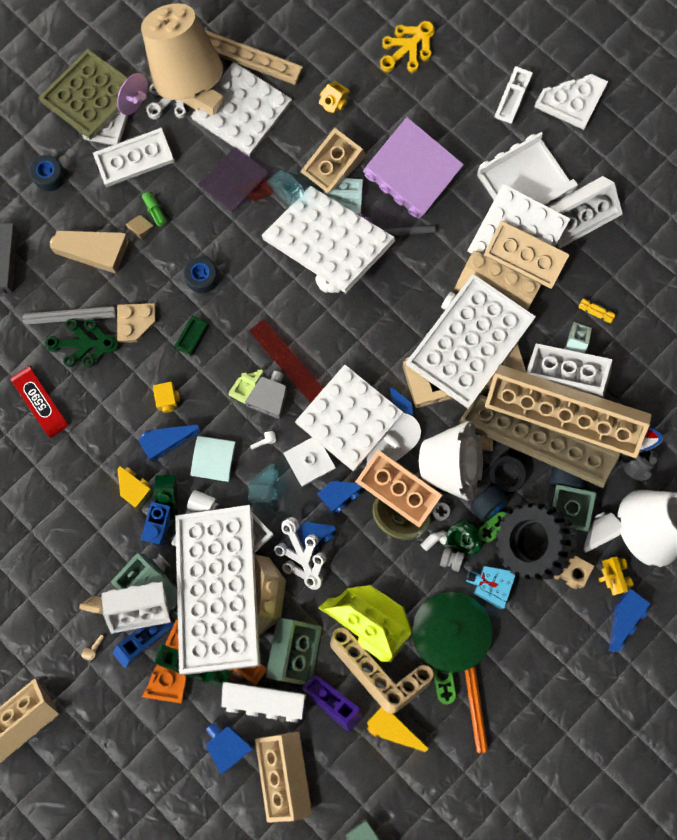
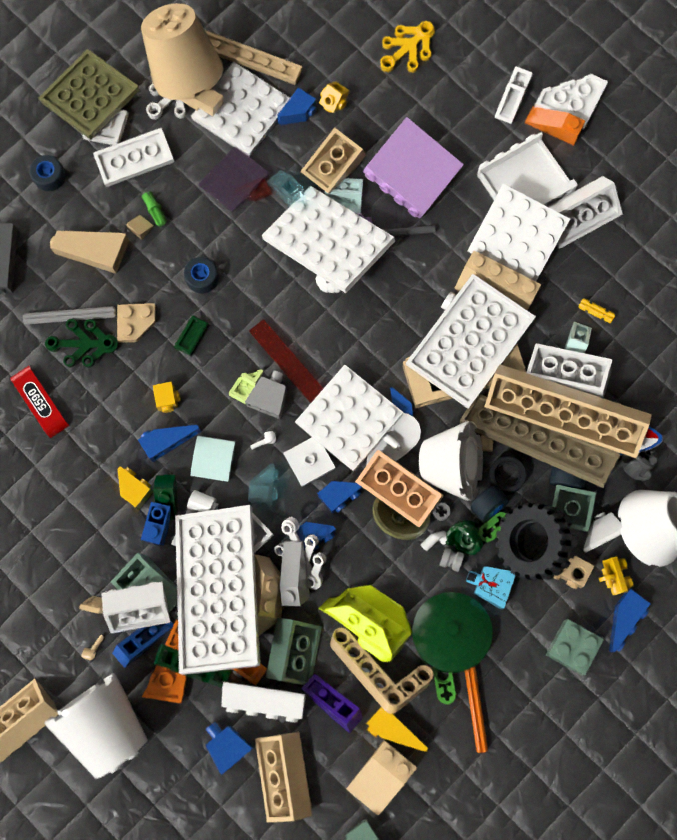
(100, 727): none -> white cone
(132, 94): lavender shield -> none
(161, 562): light grey bush -> none
(293, 579): none -> light grey slope
(298, 108): none -> blue slope
(381, 777): none -> tan slope
(526, 254): tan plate -> none
(556, 123): none -> orange slope
(574, 647): none -> sand green brick

